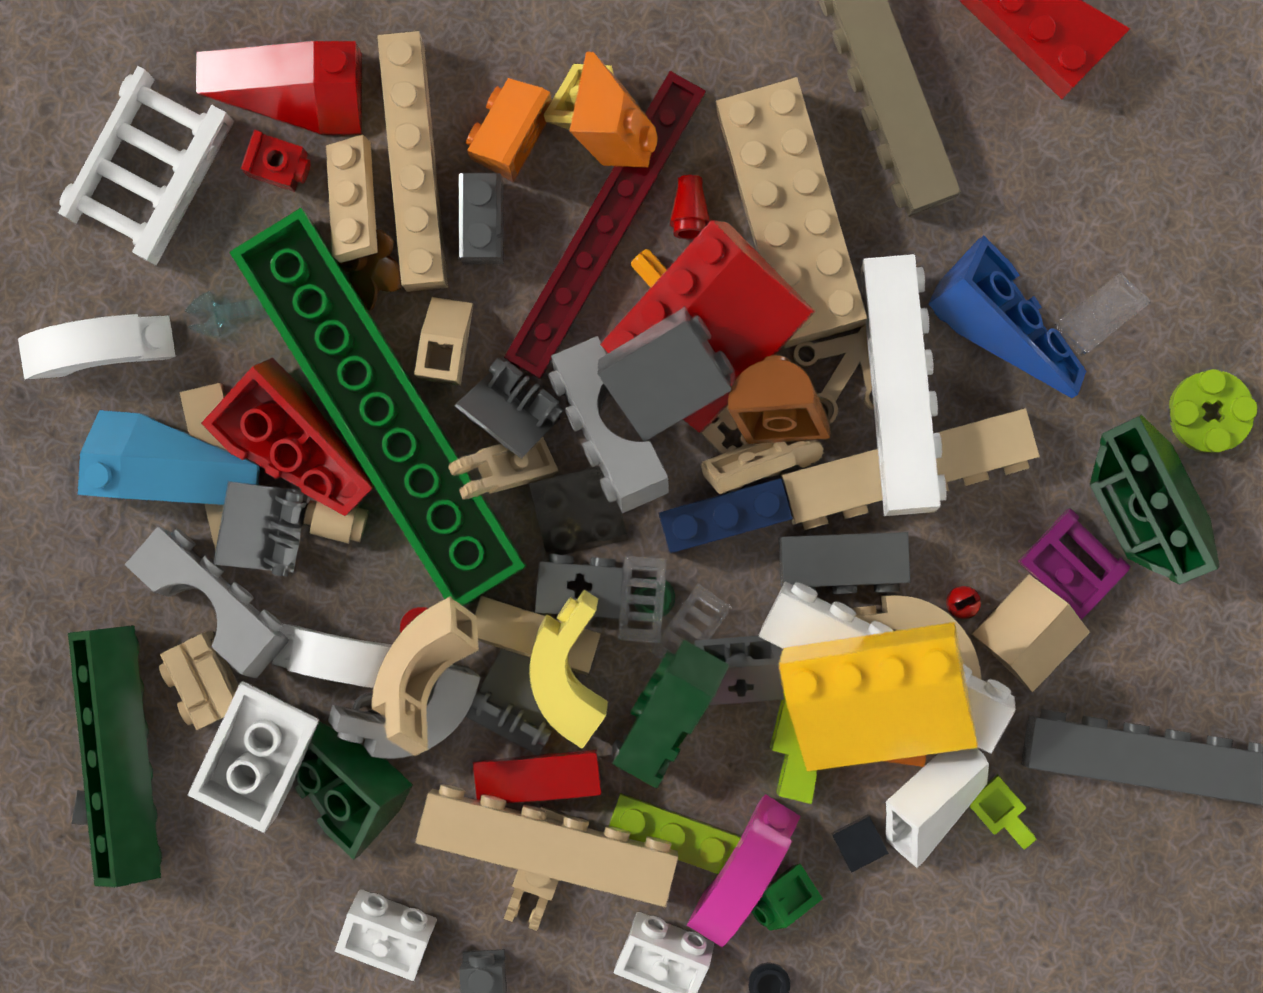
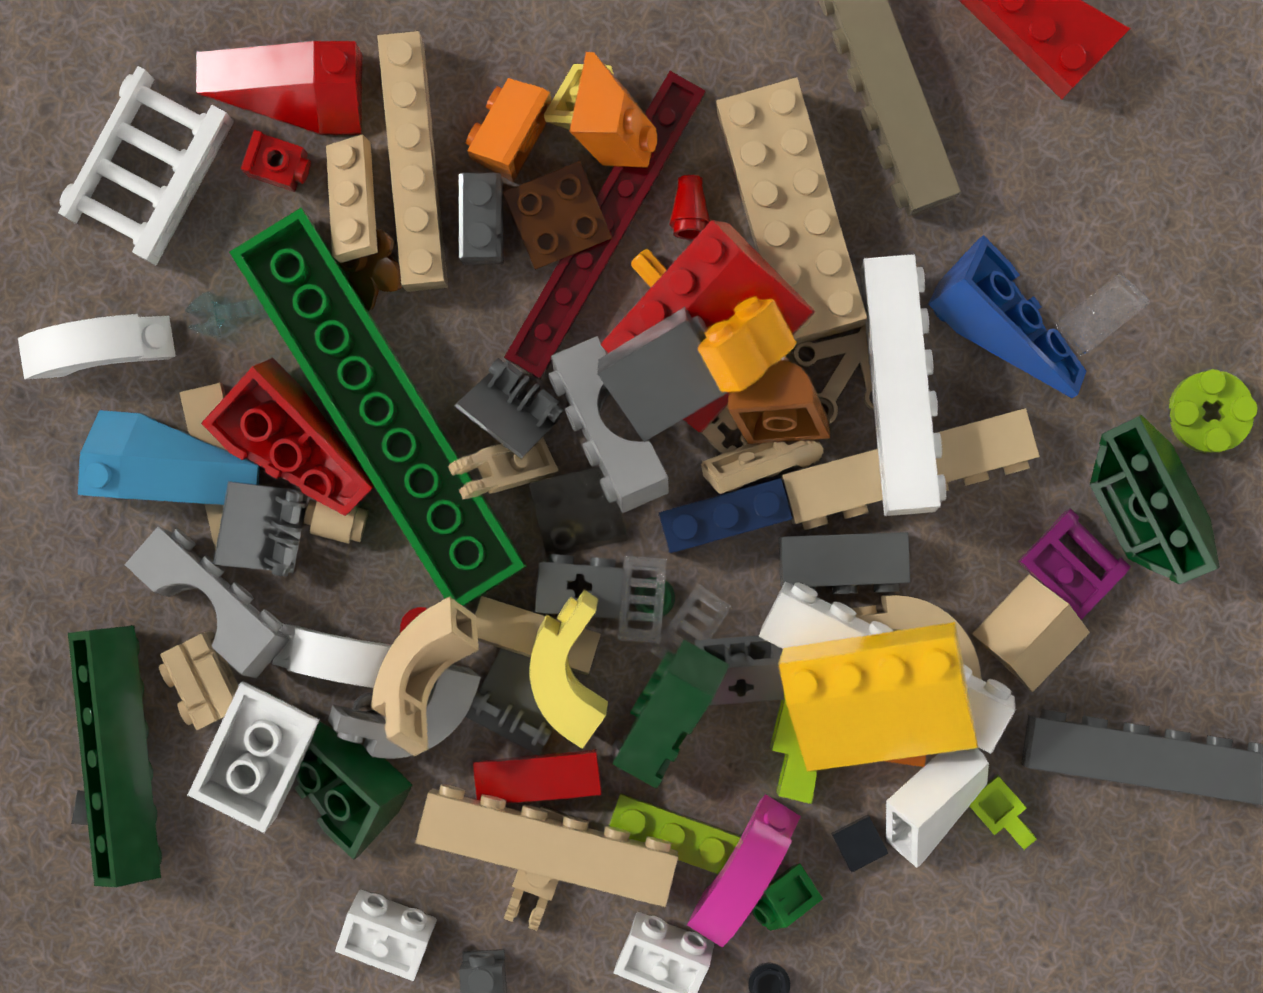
(444, 341): tan slope -> none
(557, 215): none -> reddish brown hinge
(746, 344): none -> light orange brick
(960, 594): red hinge -> none

